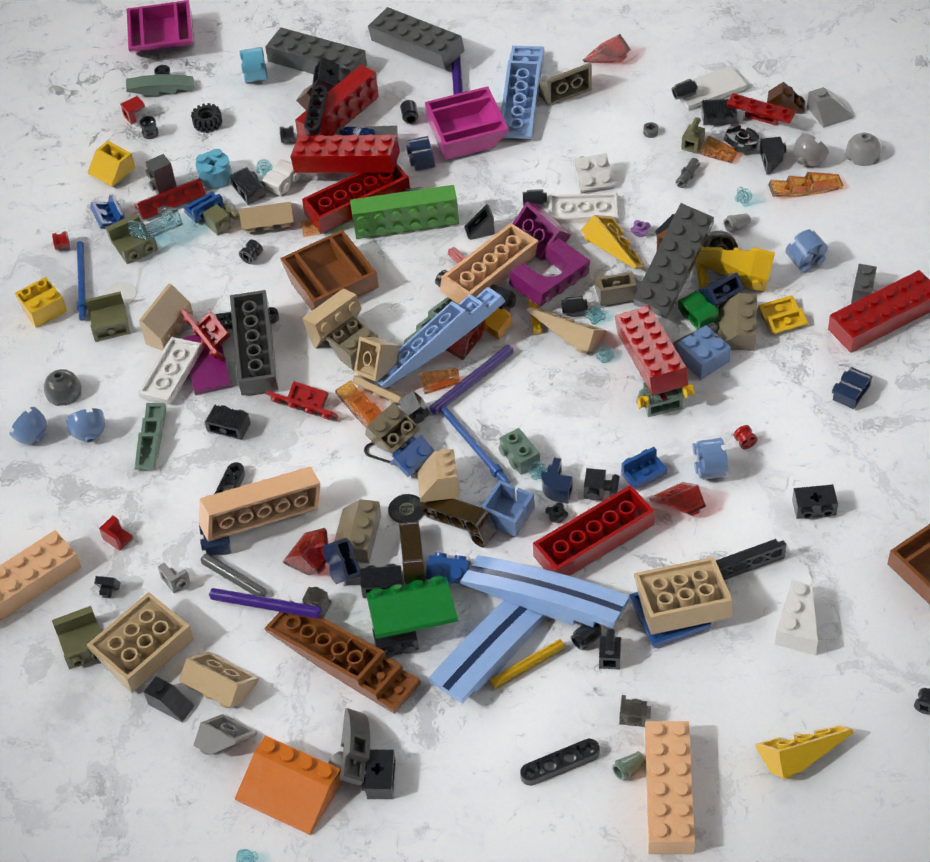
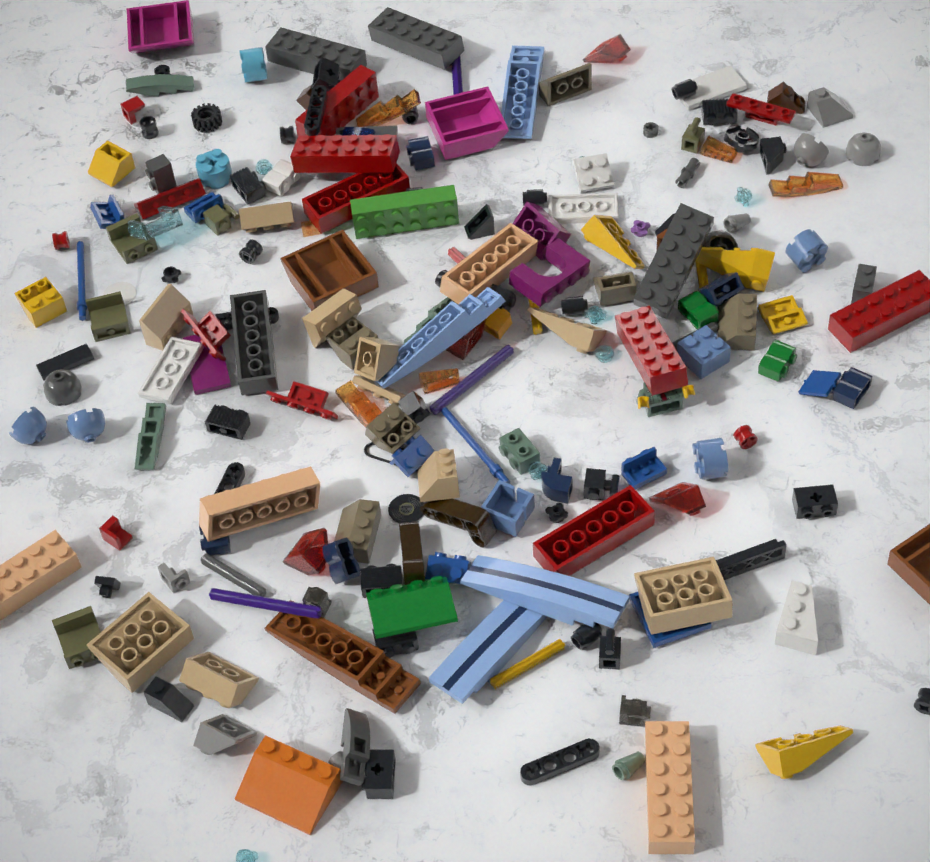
(65, 360): none -> black tile
(171, 274): none -> black plate
(383, 113): none -> clear orange slope
(777, 360): none -> green brick
(820, 383): none -> blue piece

